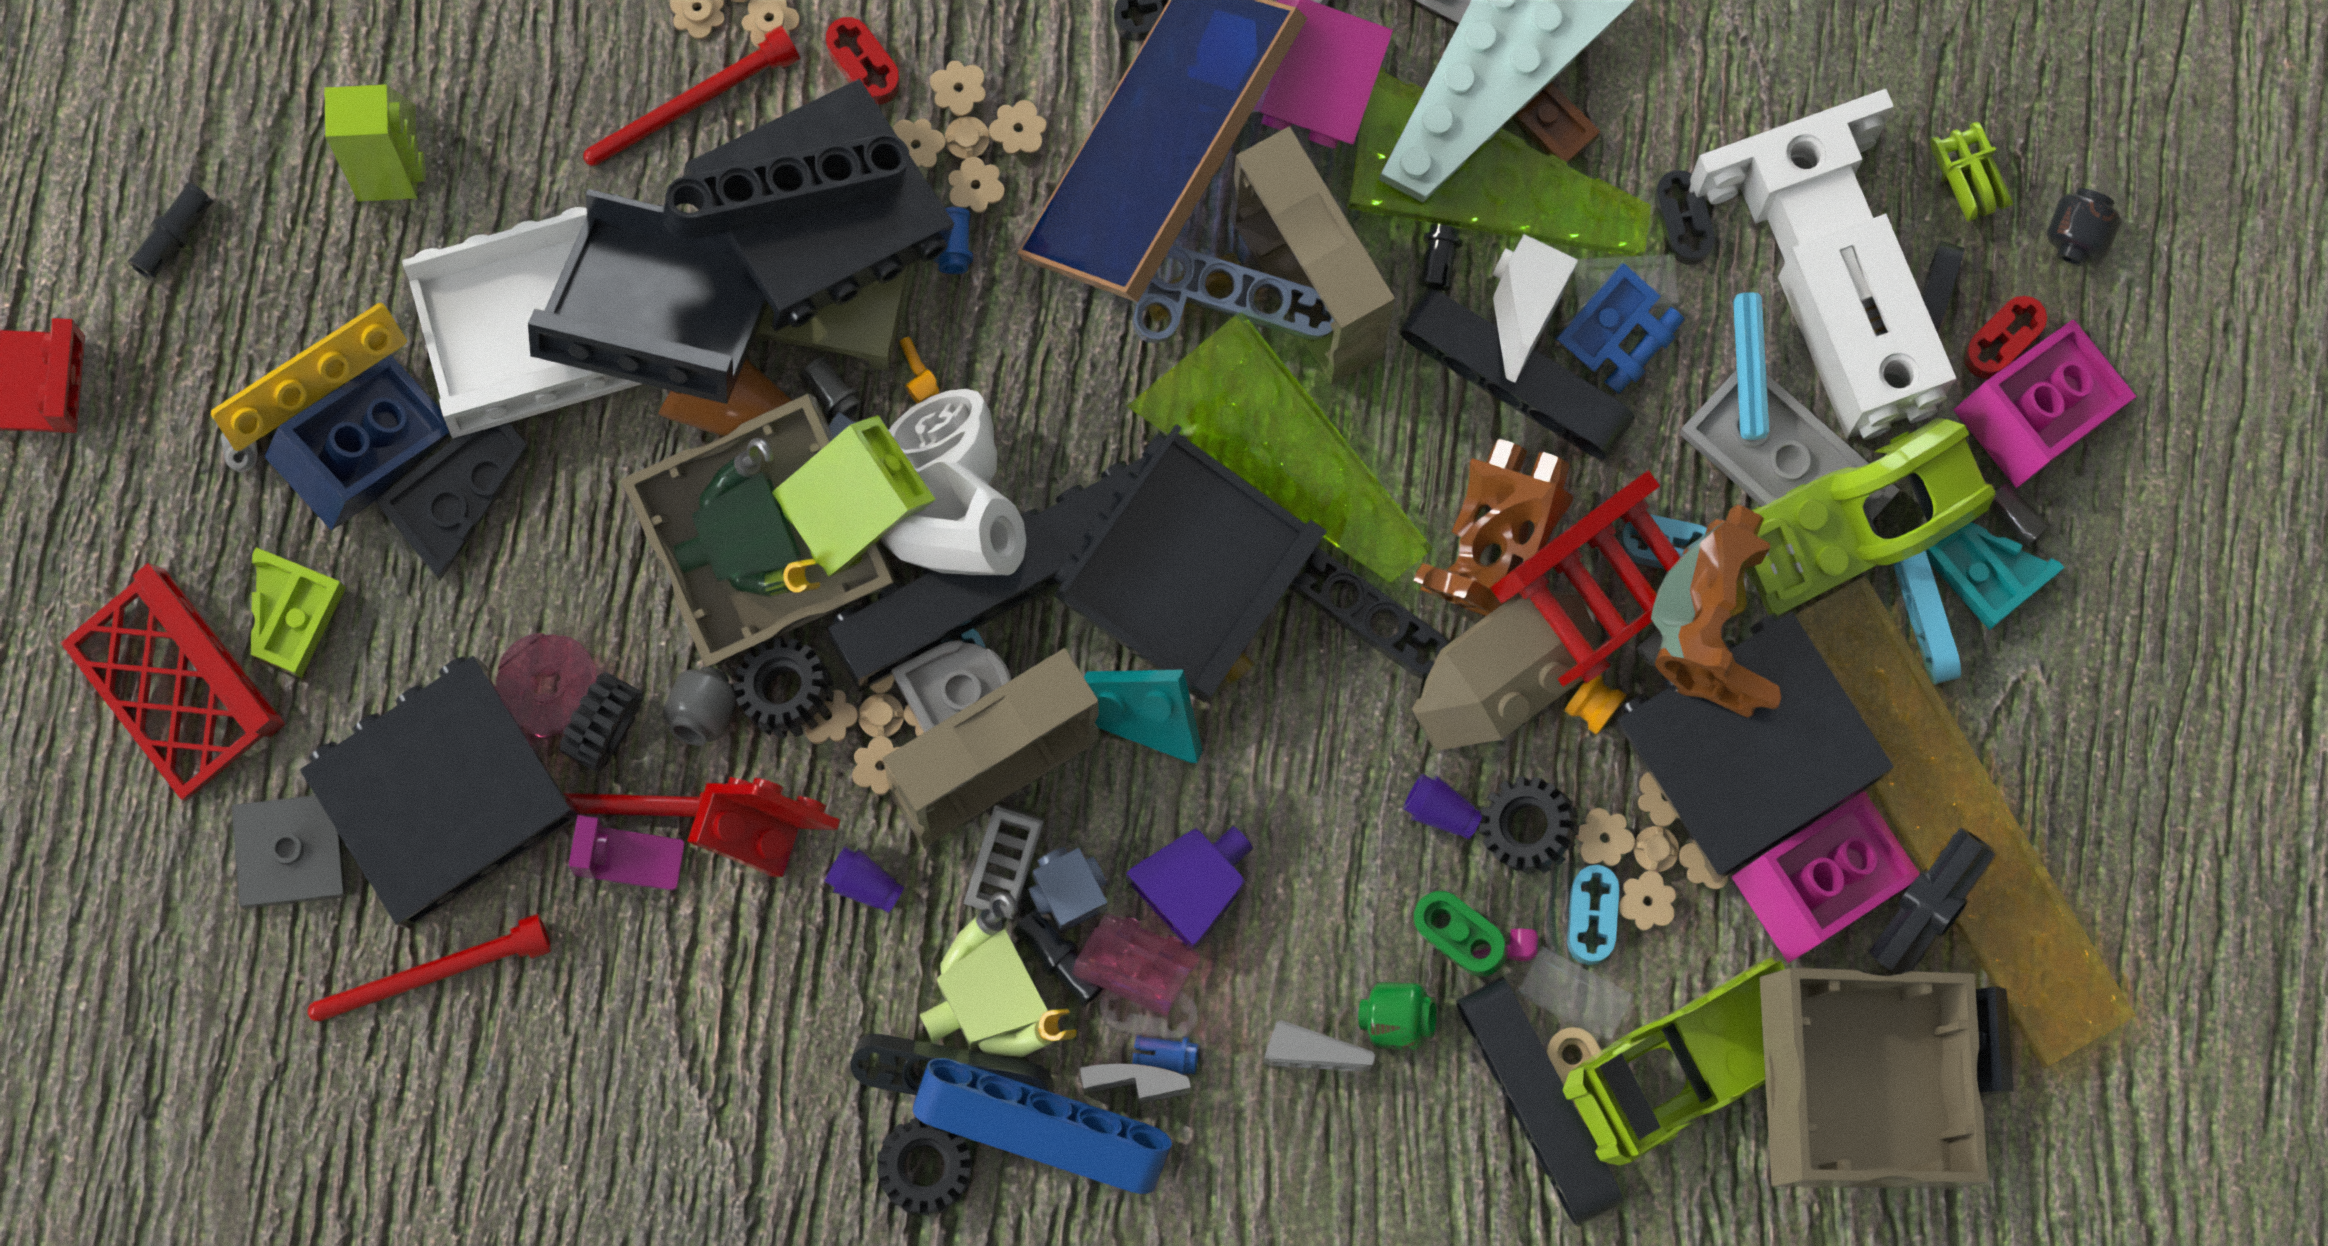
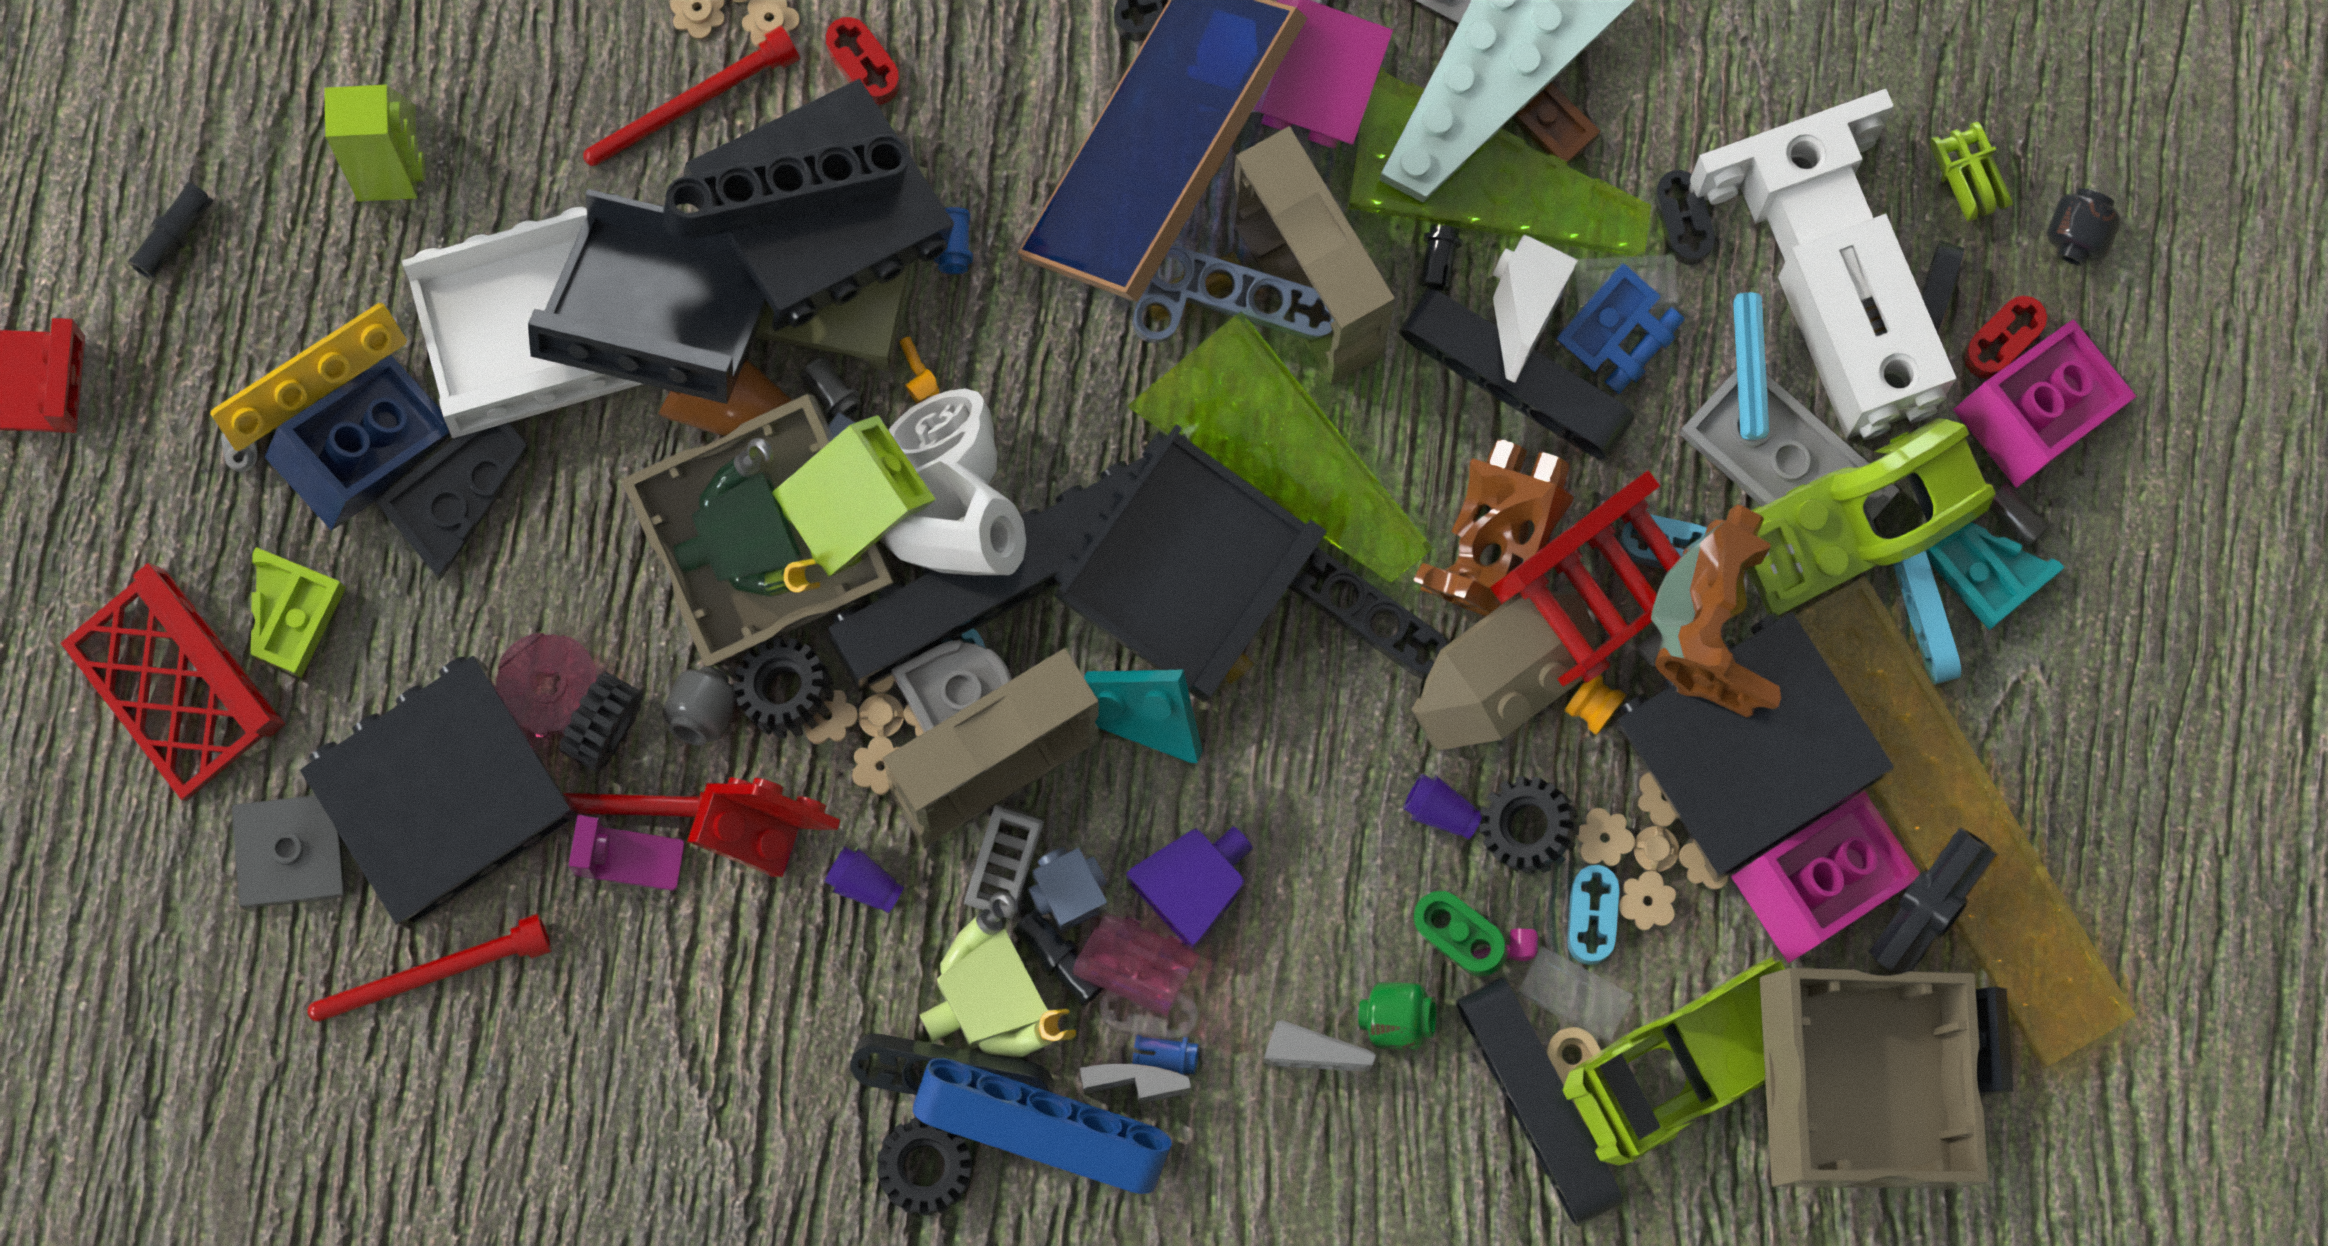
(969, 136): tan plant -> none

